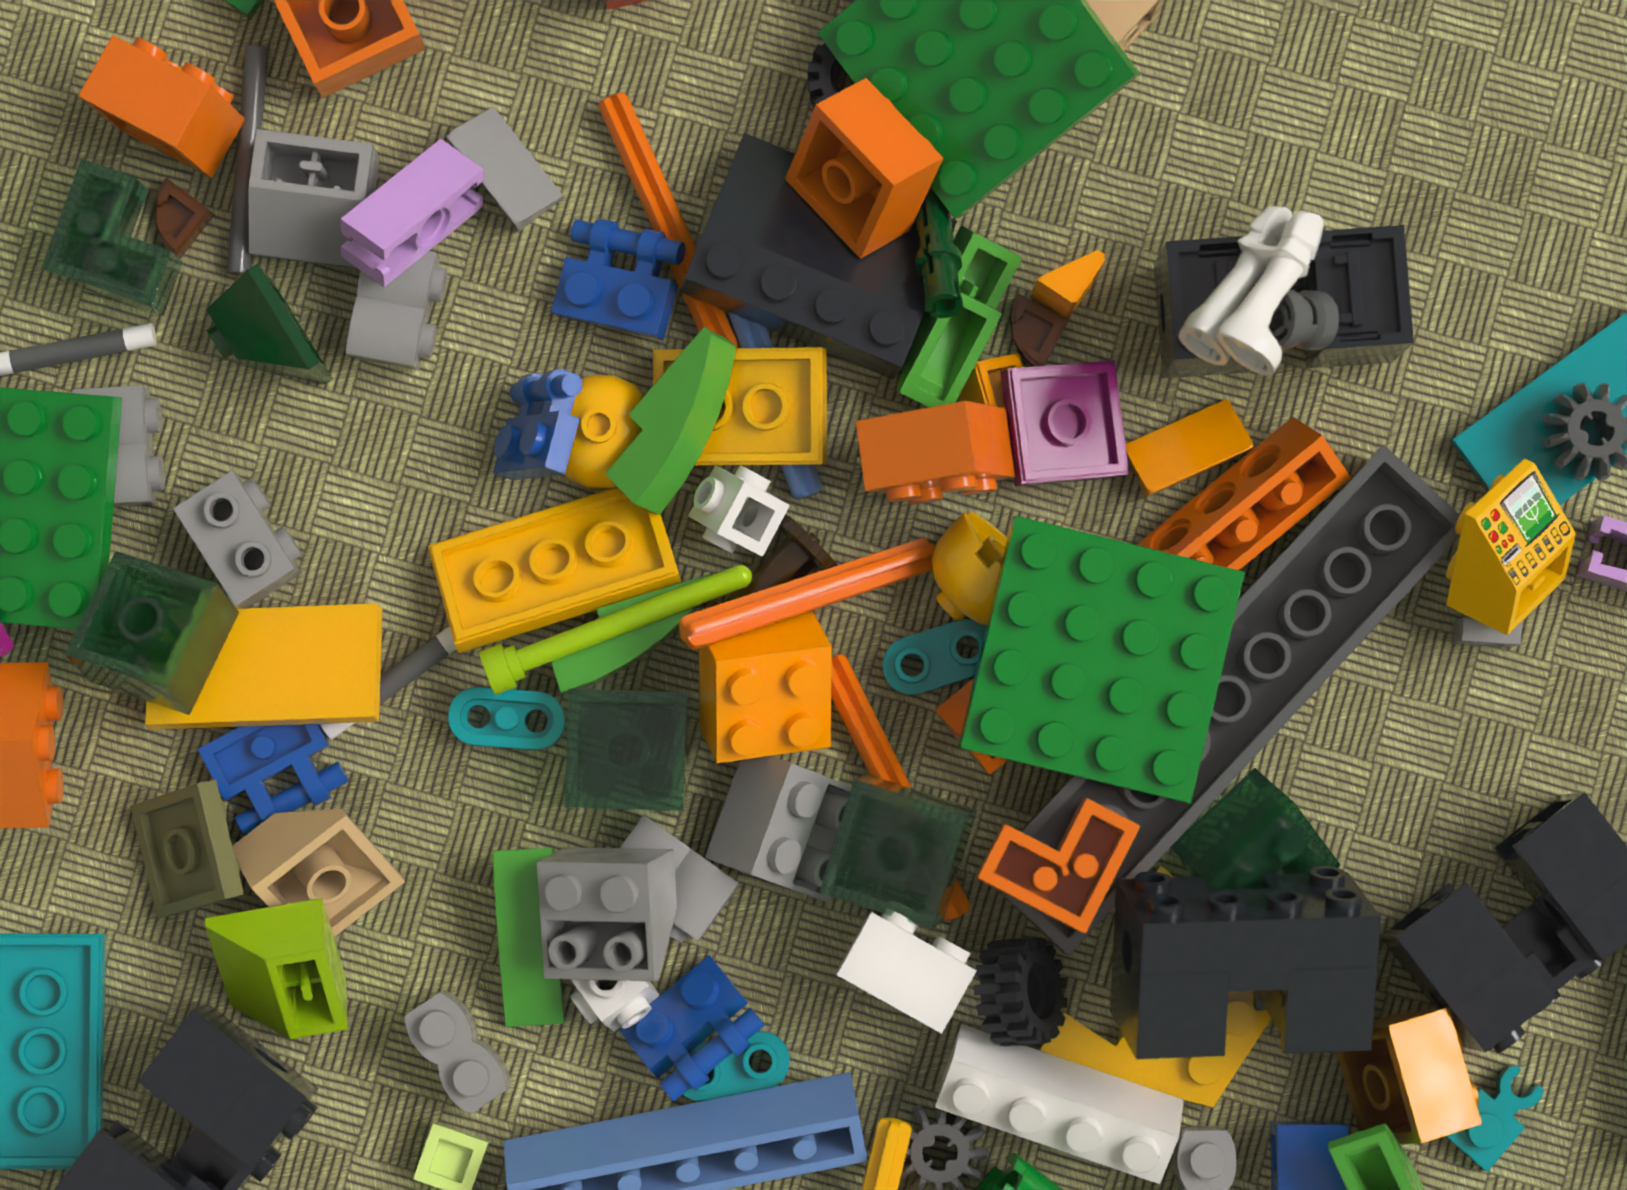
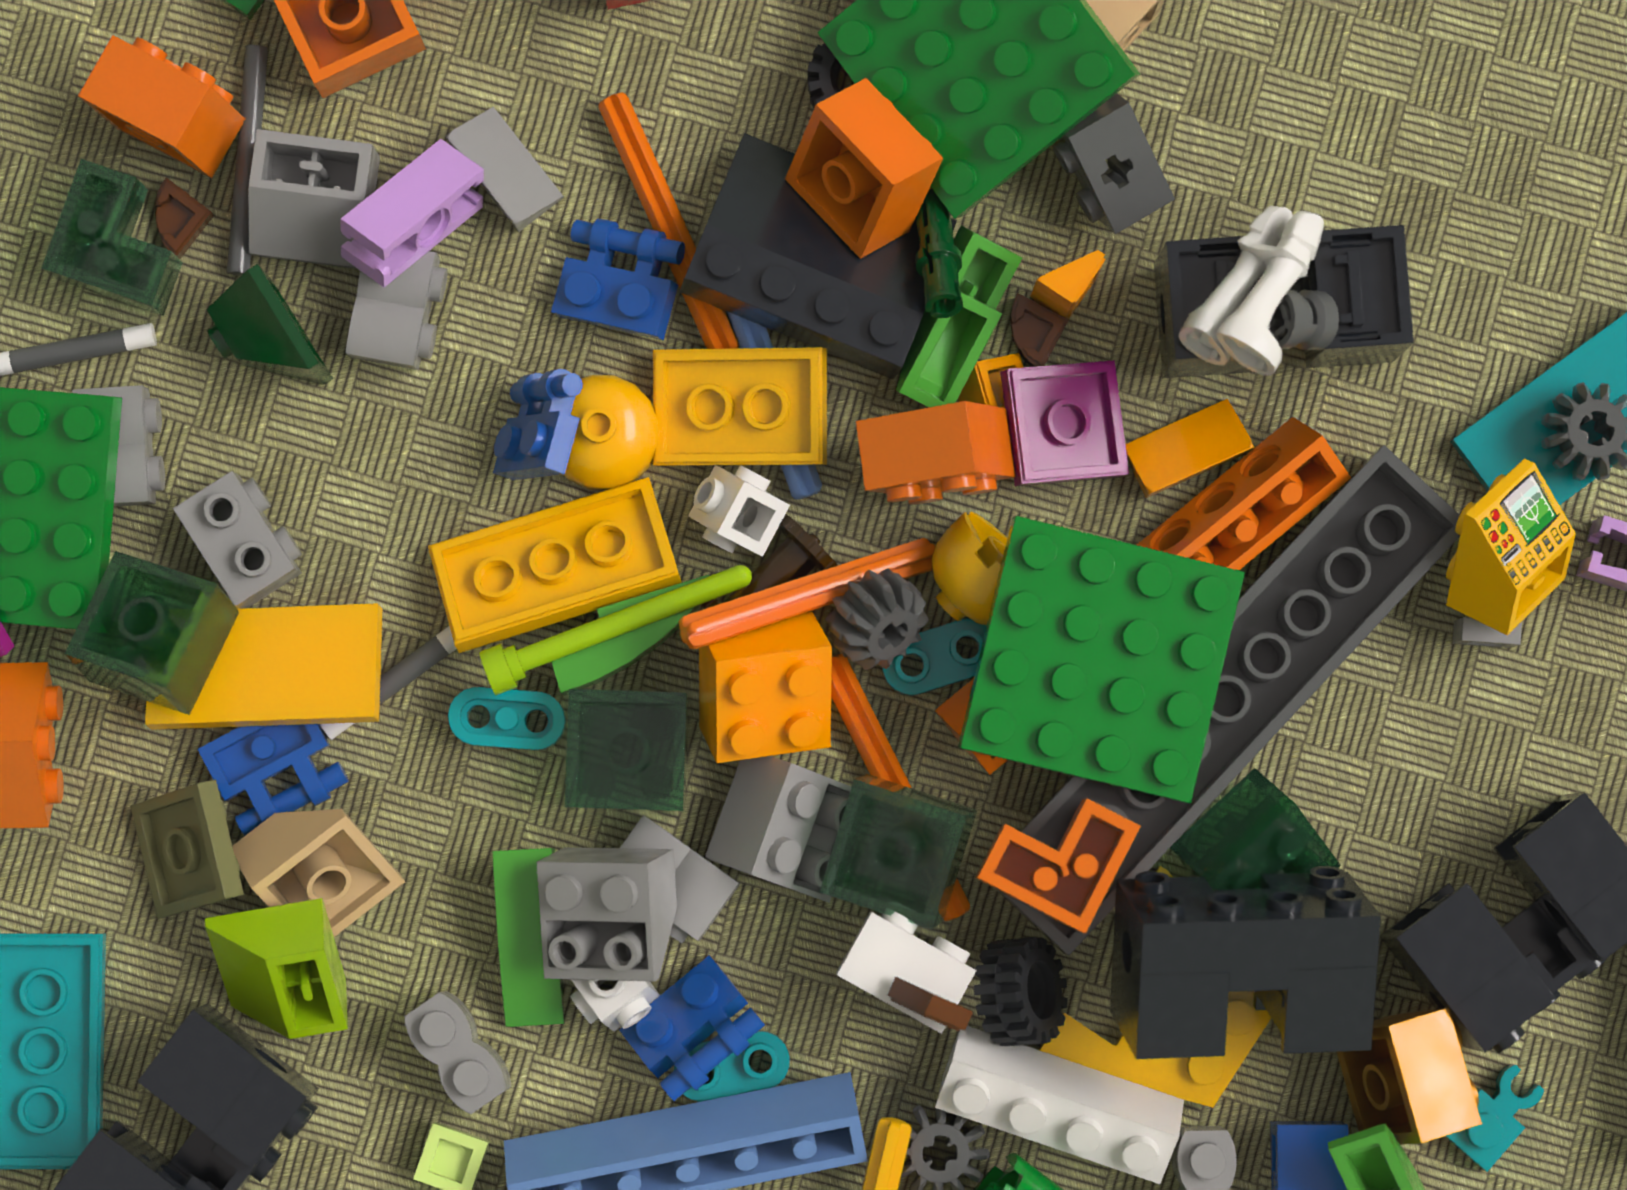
(675, 422): bright green slope -> none
(877, 619): none -> dark grey gear
(929, 1004): none -> reddish brown tile
(1134, 180): none -> dark grey brick

